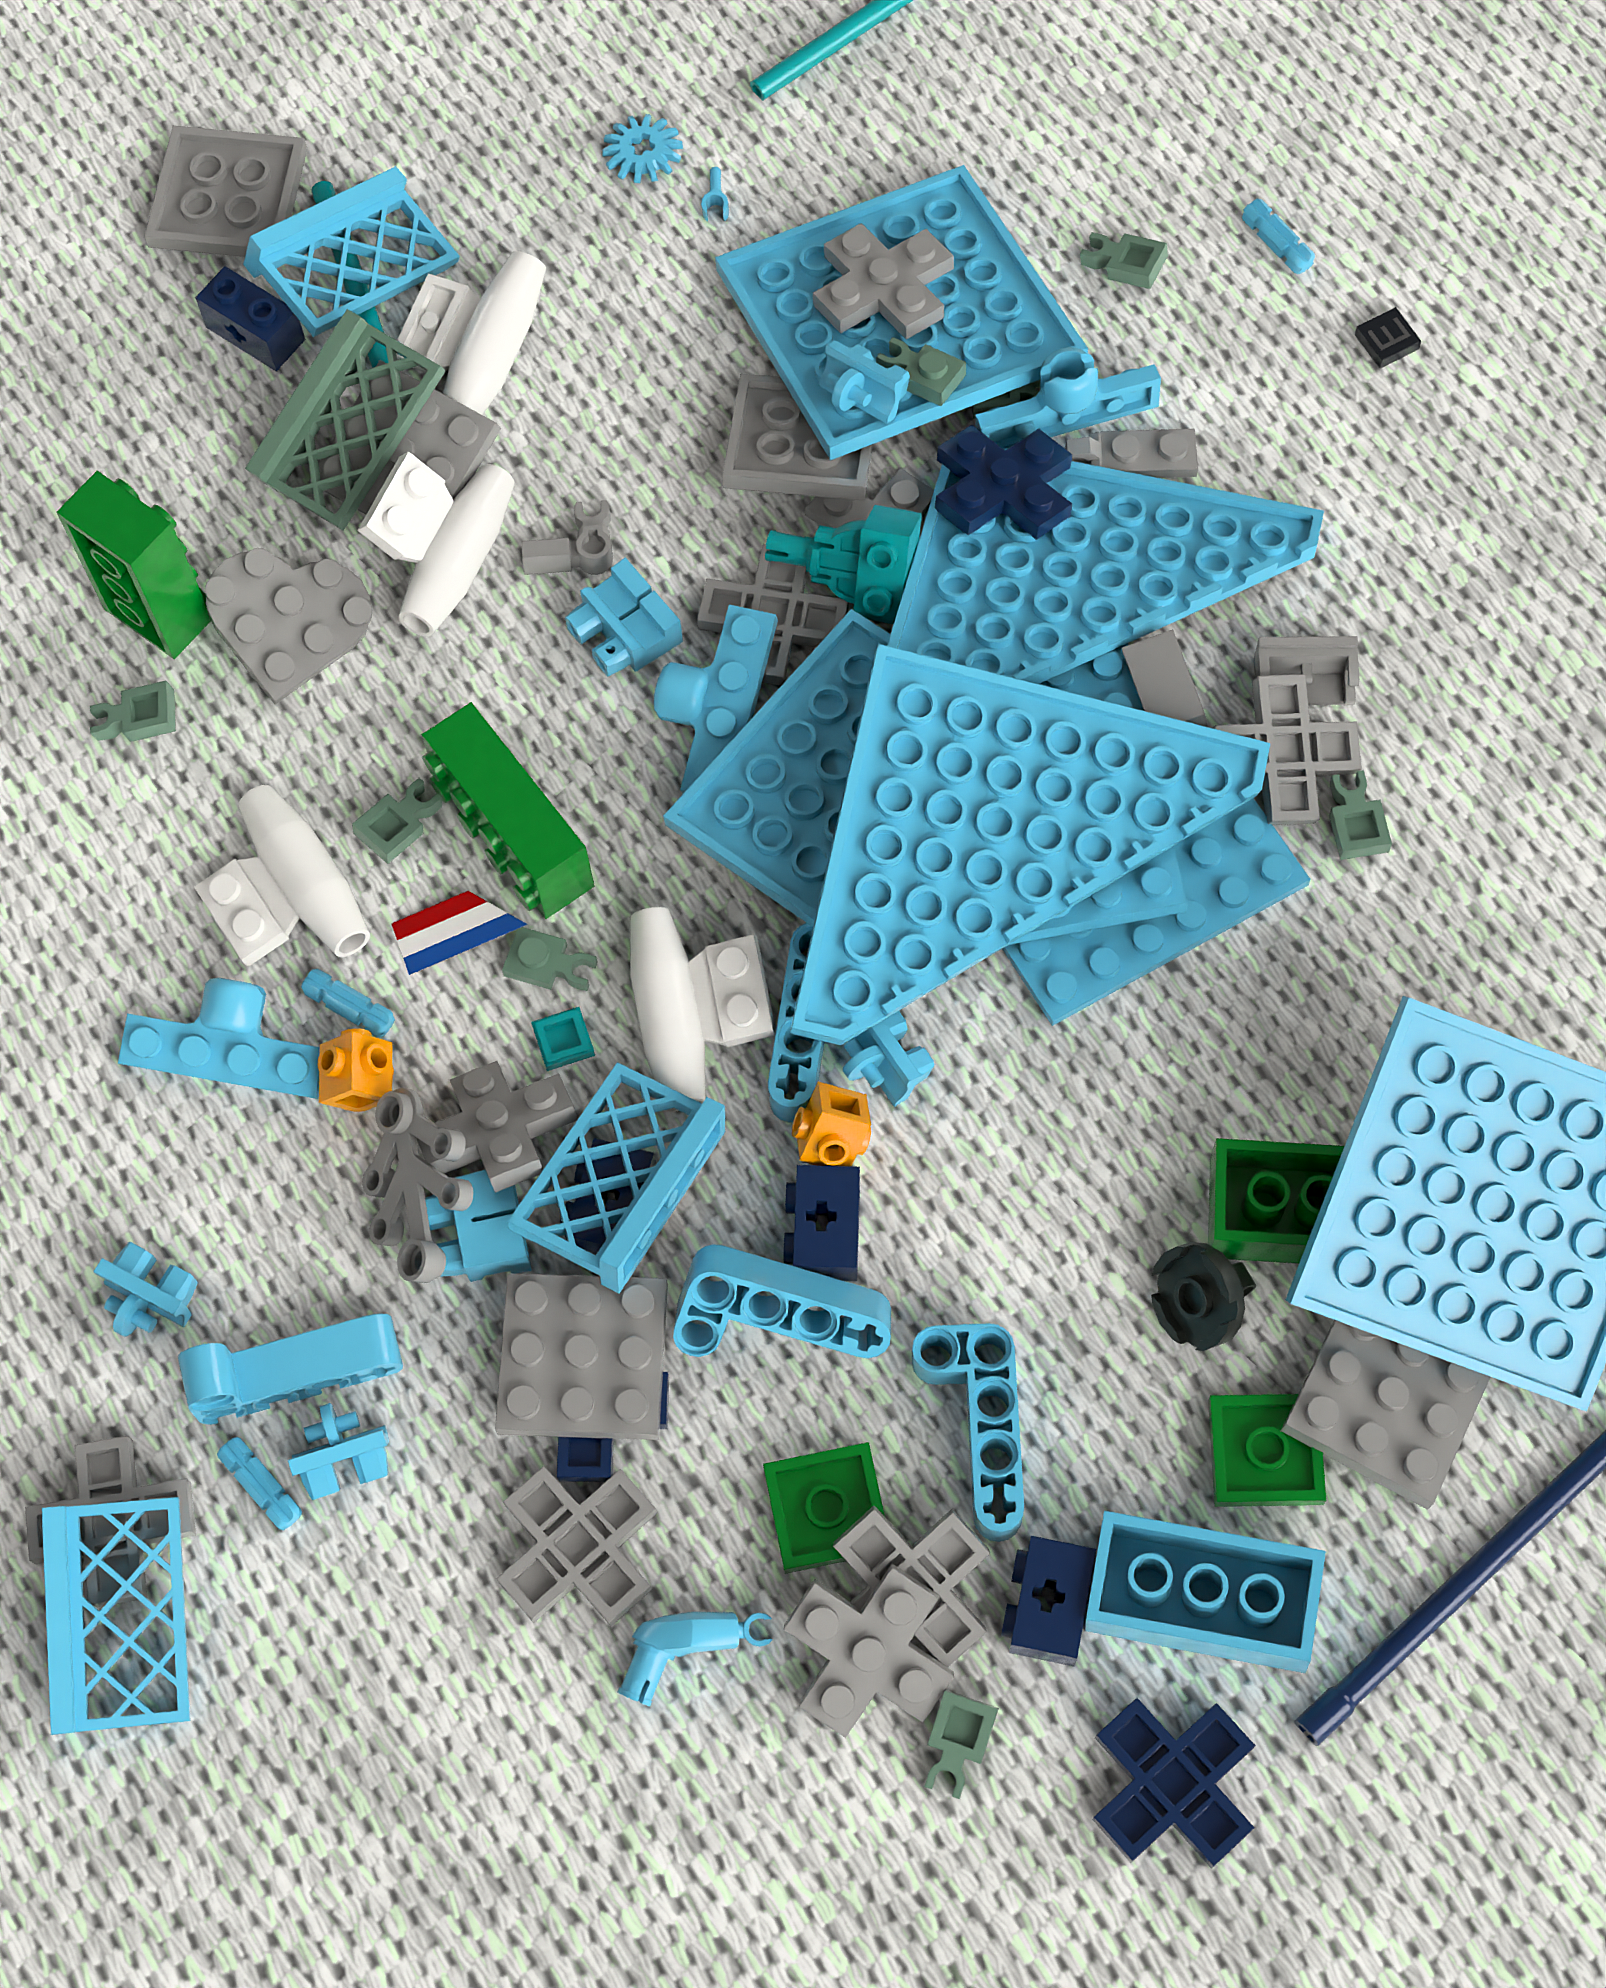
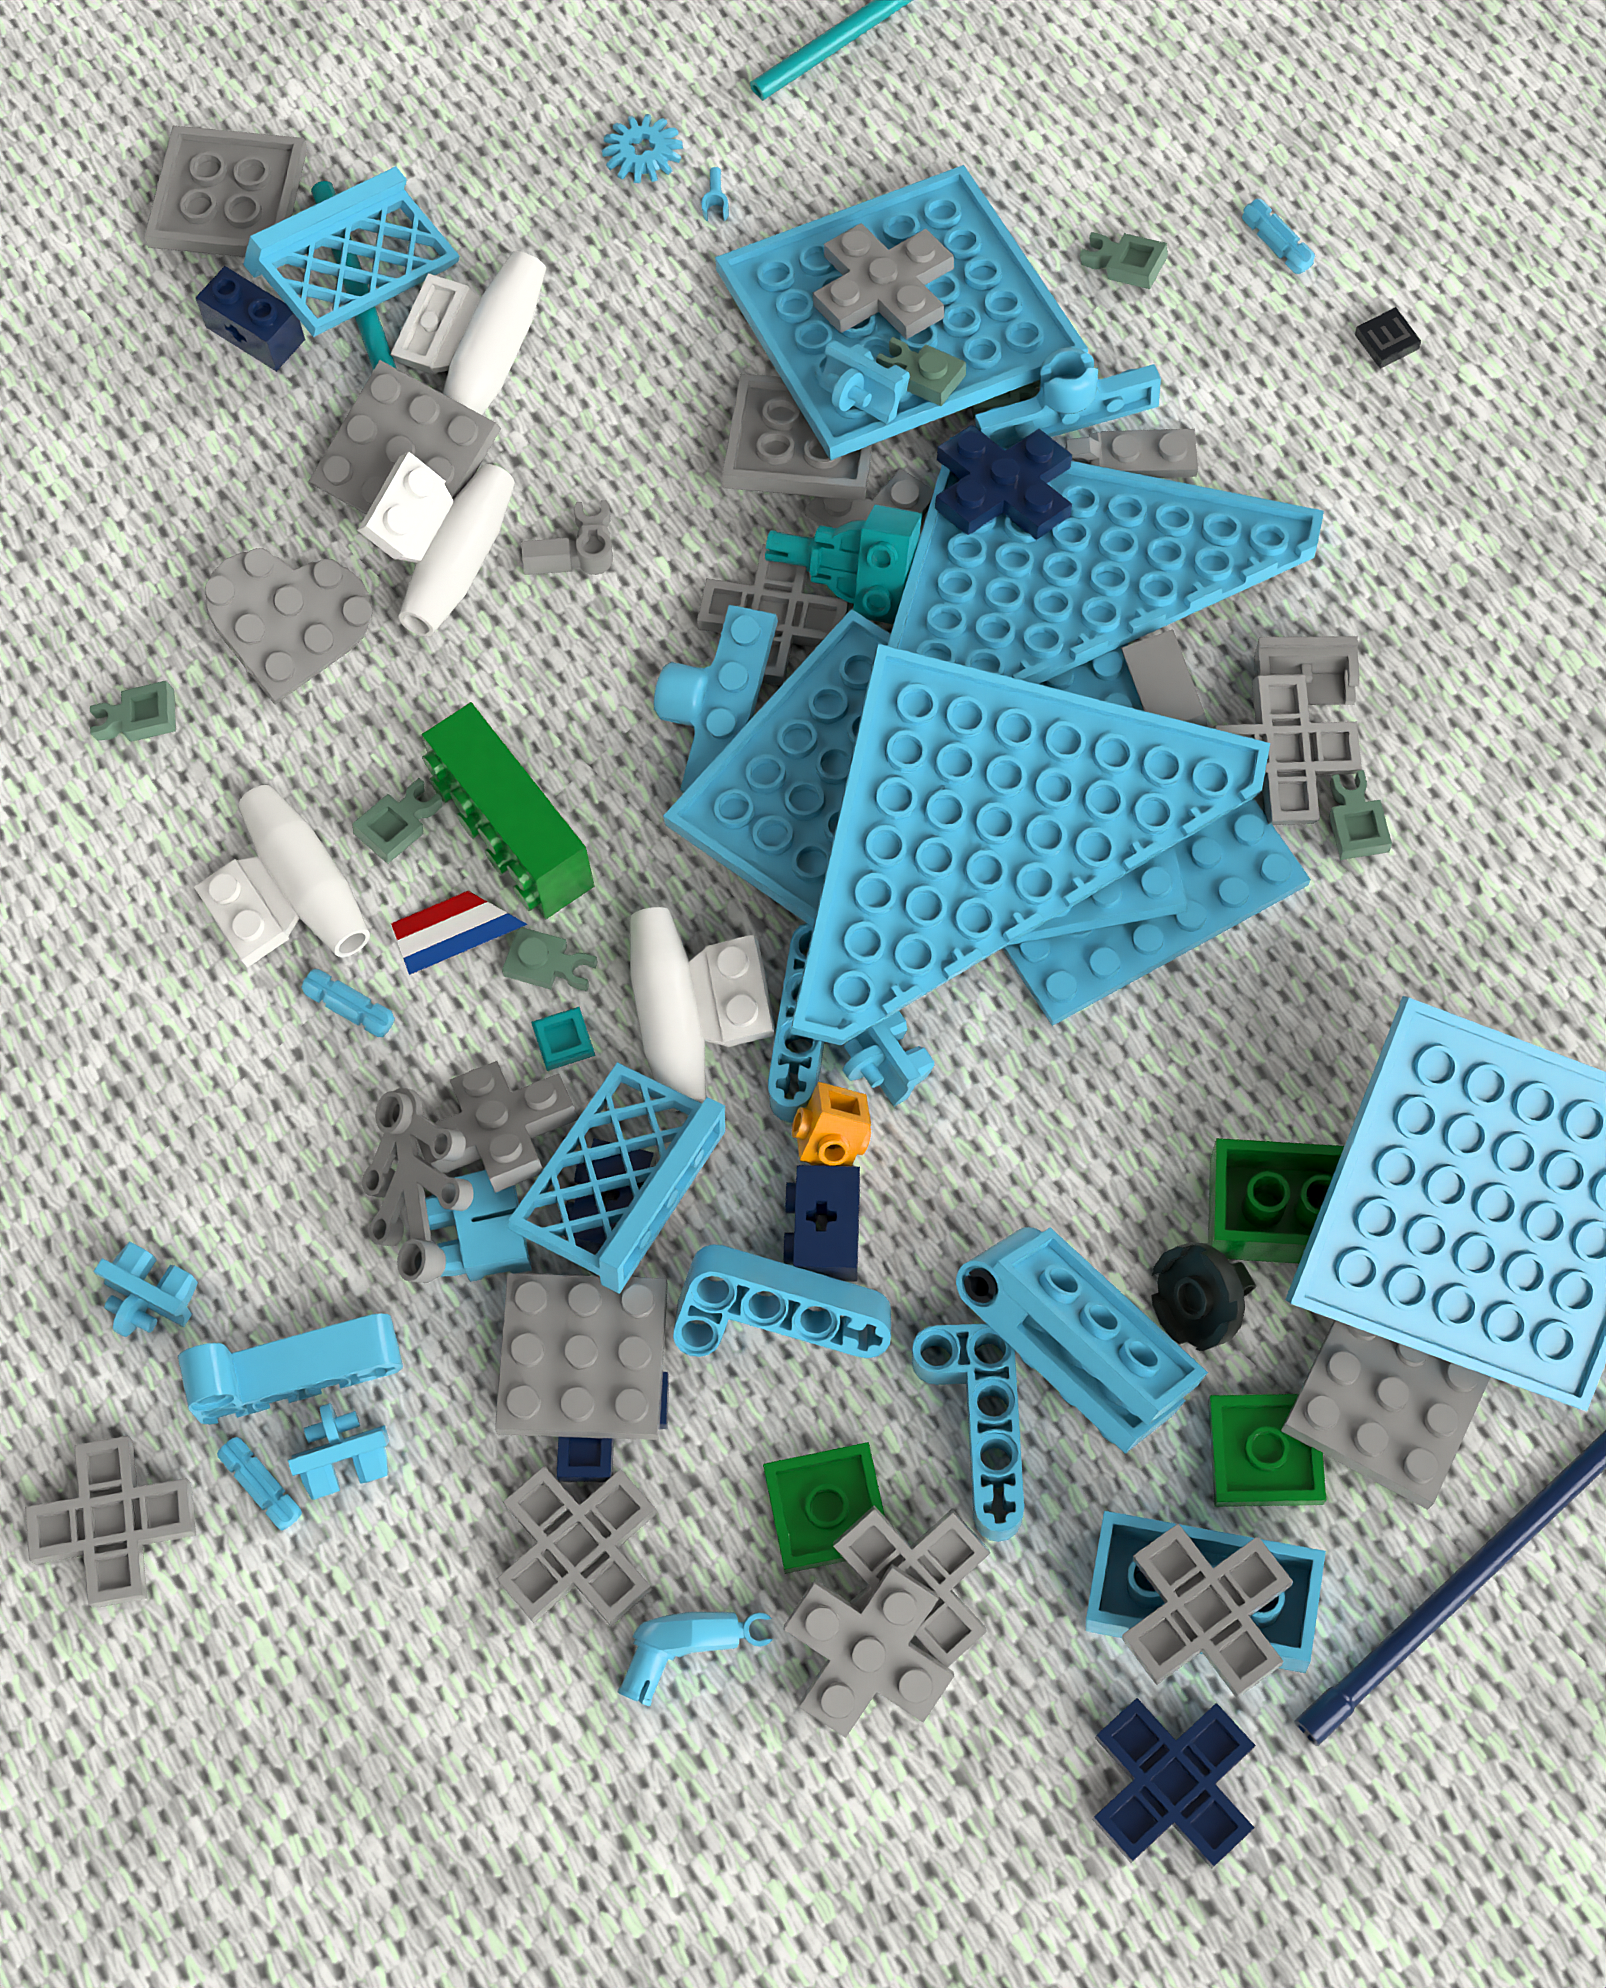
(66, 1616): medium azure fence -> none
(135, 563): green brick -> none
(223, 1044): medium azure plate -> none
(319, 395): sand green fence -> none
(354, 1070): light orange brick -> none
(630, 617): medium azure hips -> none
(961, 1733): sand green plate -> none
(1058, 1567): dark blue brick -> none
(1080, 1334): none -> medium azure hinge
(1207, 1610): none -> light grey plate

